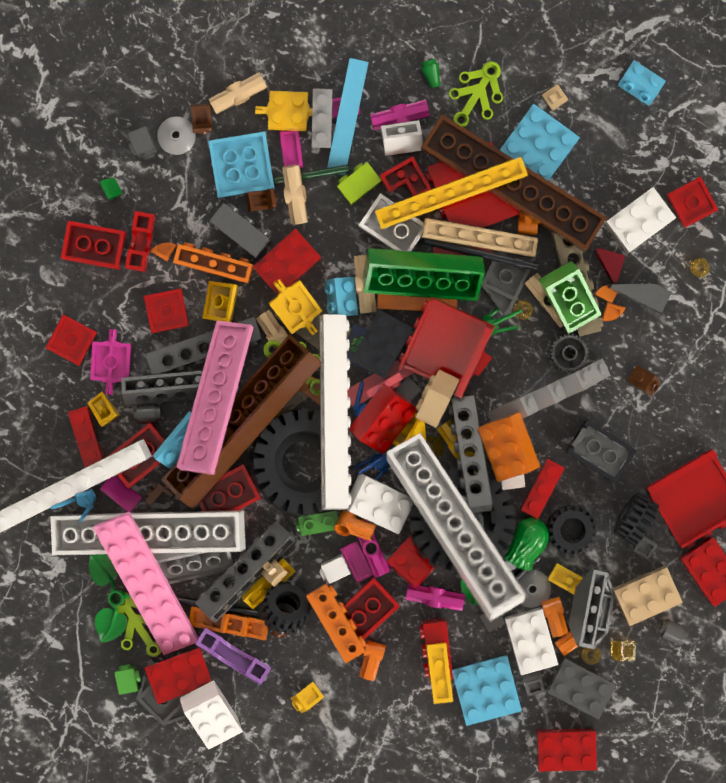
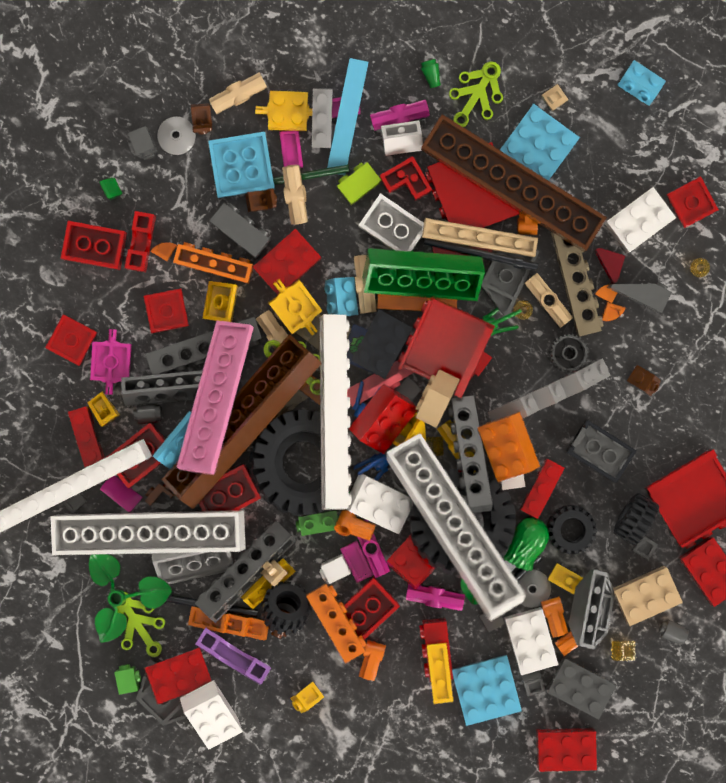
(83, 499): dark azure plant -> none
(146, 583): bright pink plate -> none
(451, 192): yellow plate -> none
(570, 296): bright green slope -> none
(597, 655): clear yellow plate -> none

